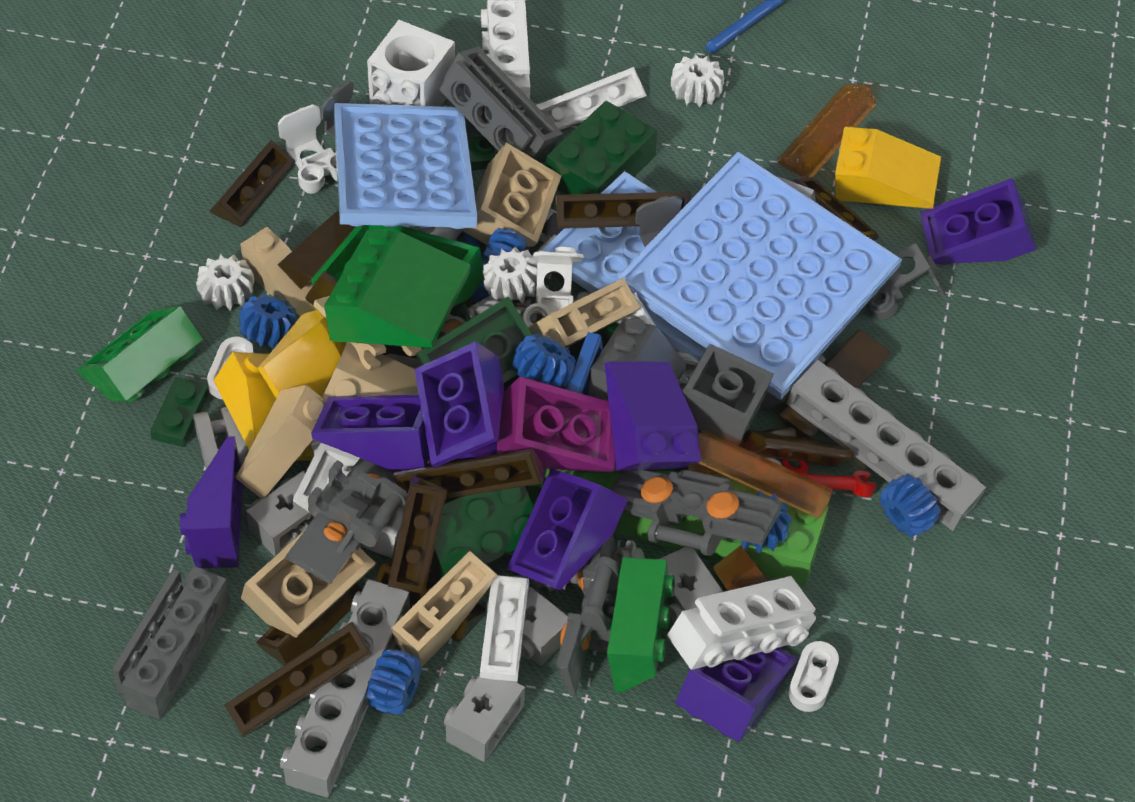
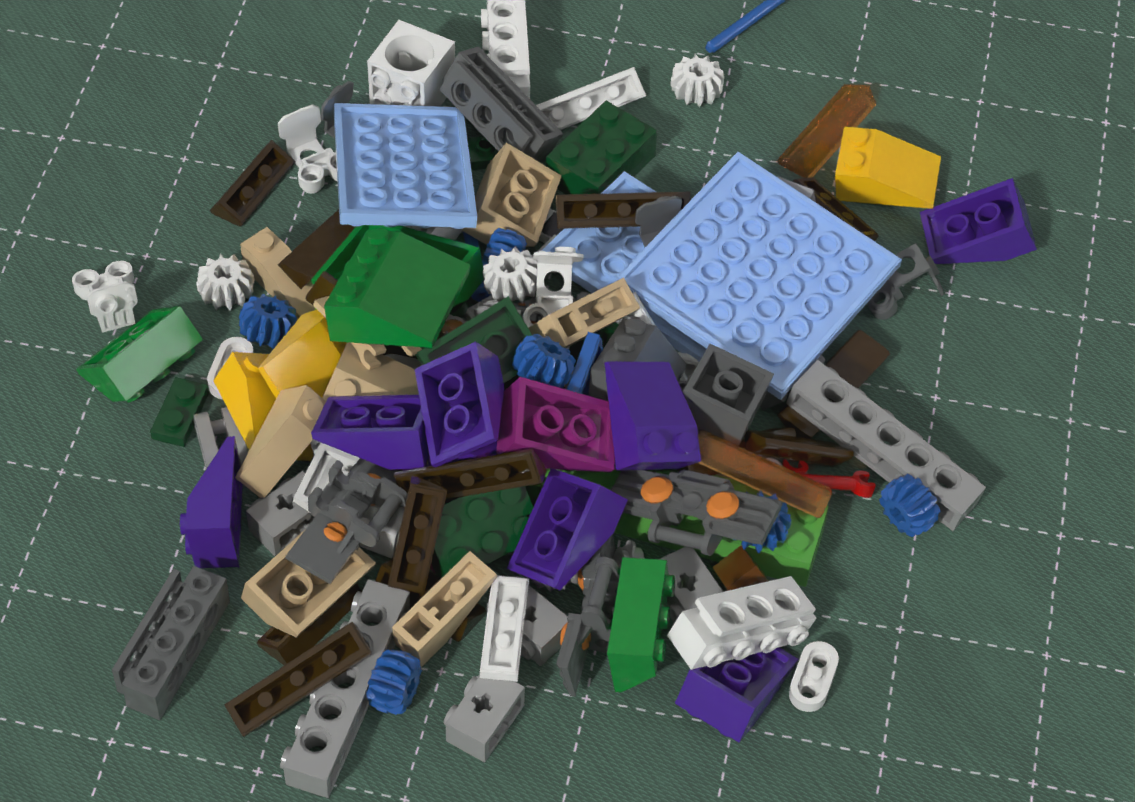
(108, 294): none -> white piece

